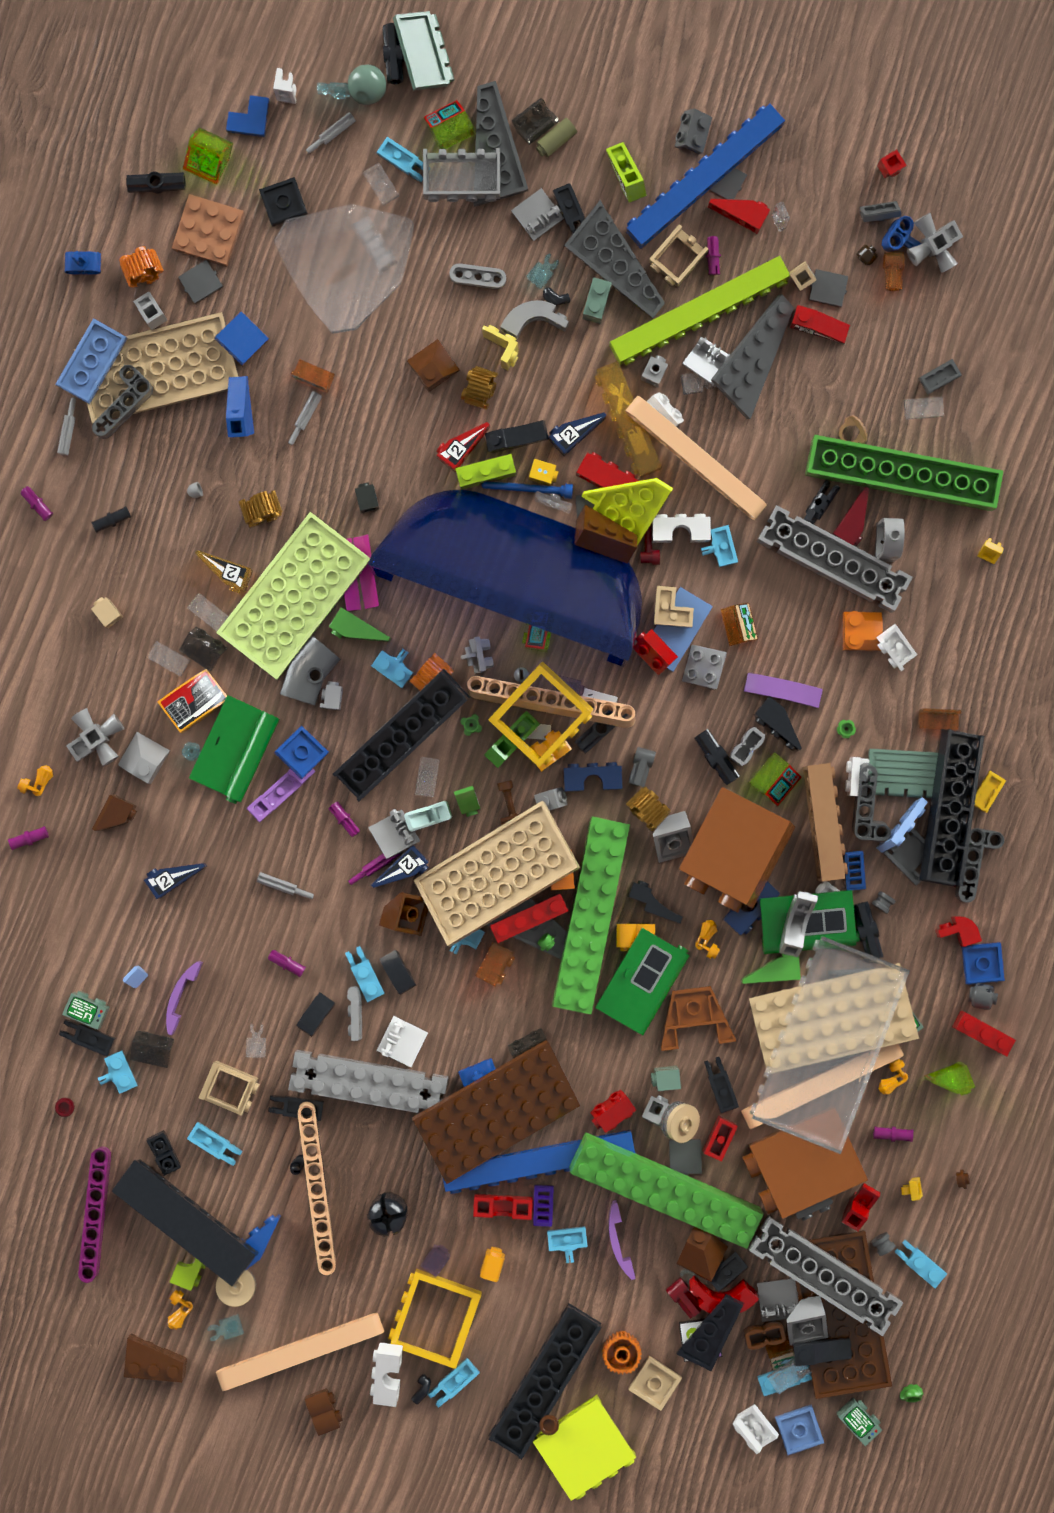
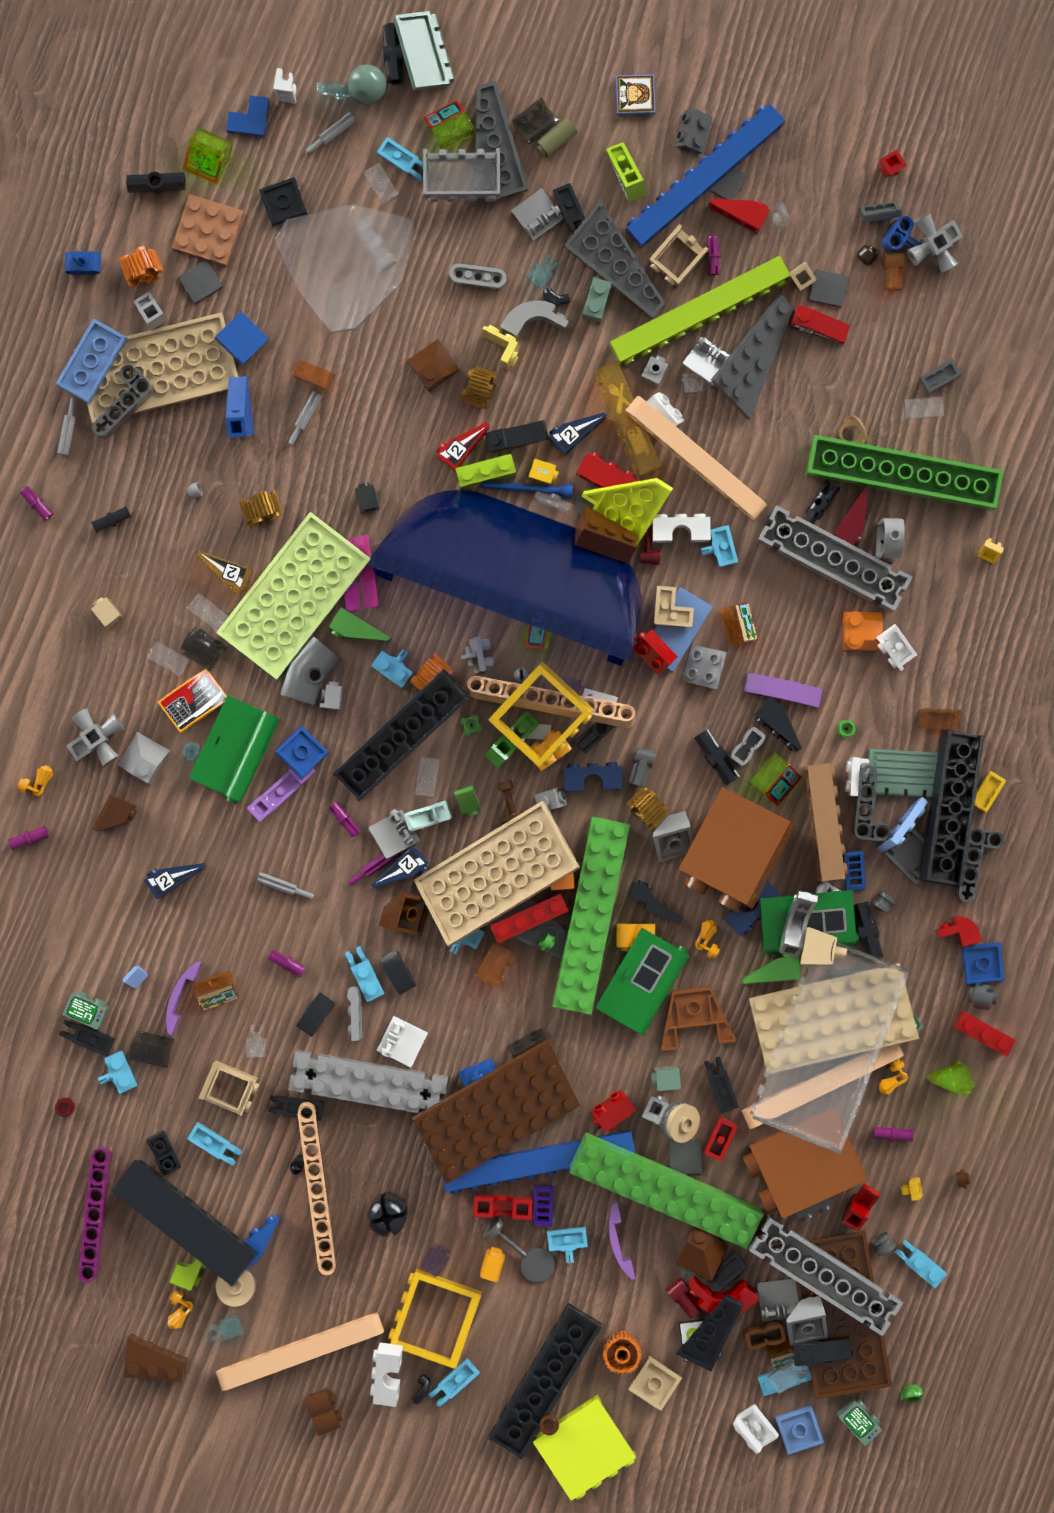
(215, 991): none -> panel
(536, 1263): none -> dark grey piece
(635, 94): none -> tile
(820, 949): none -> tan torso

